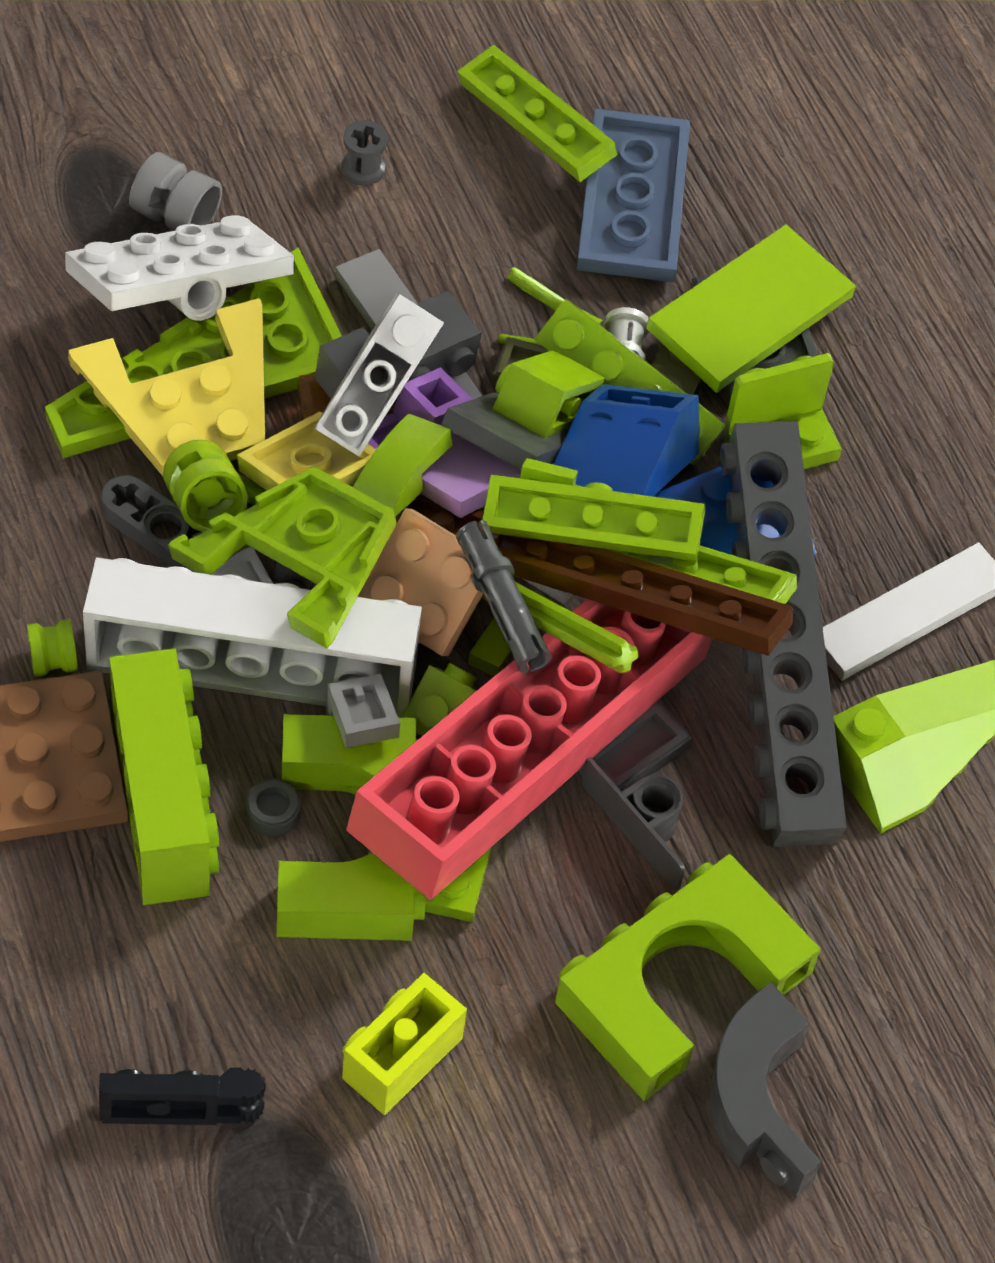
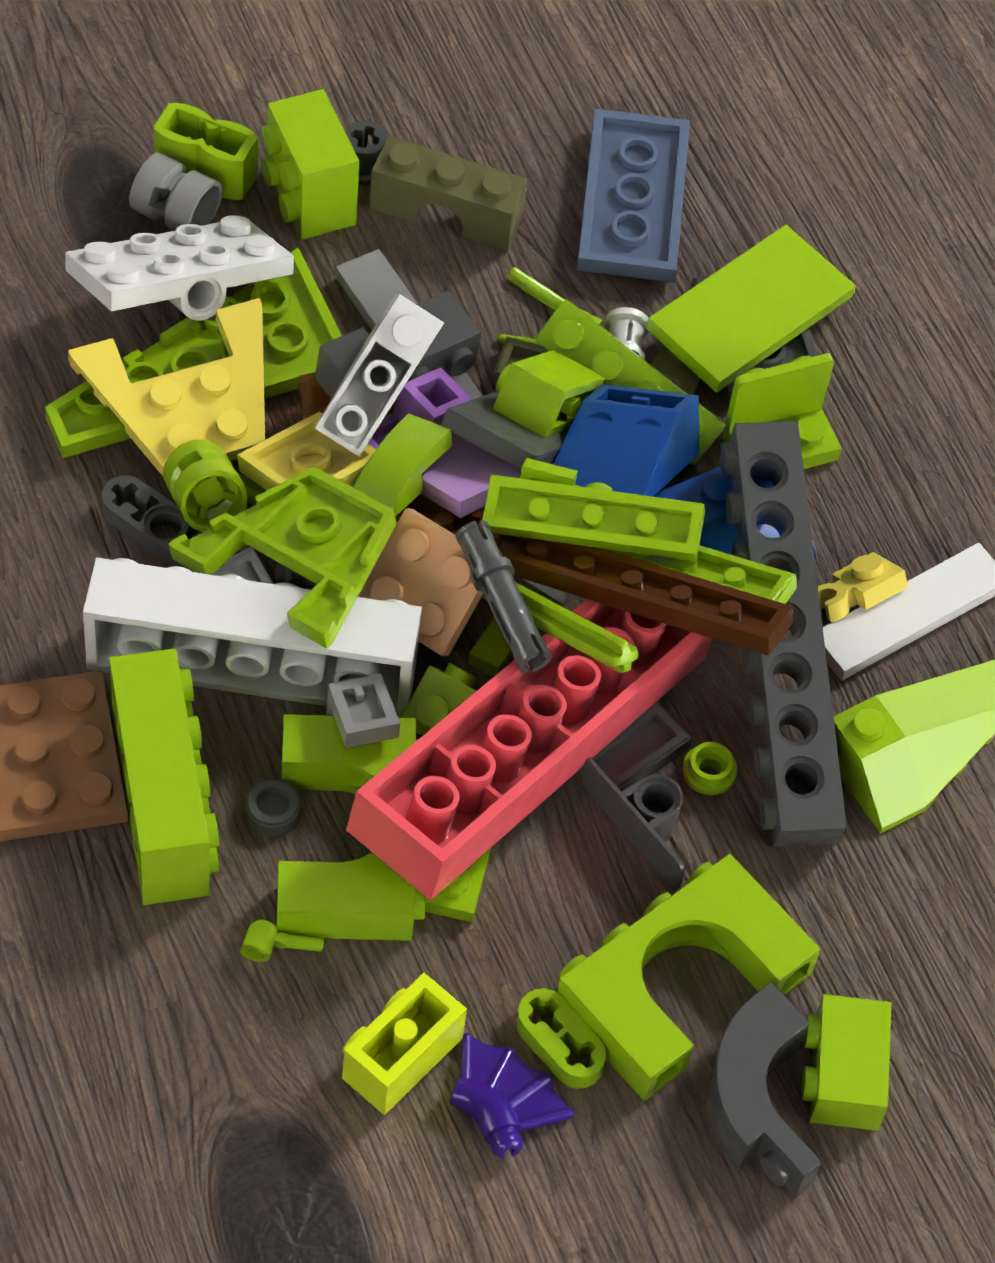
(52, 647): lime wheel -> none
(181, 1097): black hinge -> none
(209, 146): none -> lime brick
(264, 936): none -> lime hand
(310, 164): none -> lime brick
(481, 196): none -> olive arch
(504, 1095): none -> dark purple arm
(537, 113): lime plate -> none
(552, 1046): none -> lime beam
(713, 756): none -> lime plate
(848, 1063): none -> lime brick
(861, 583): none -> light yellow plate

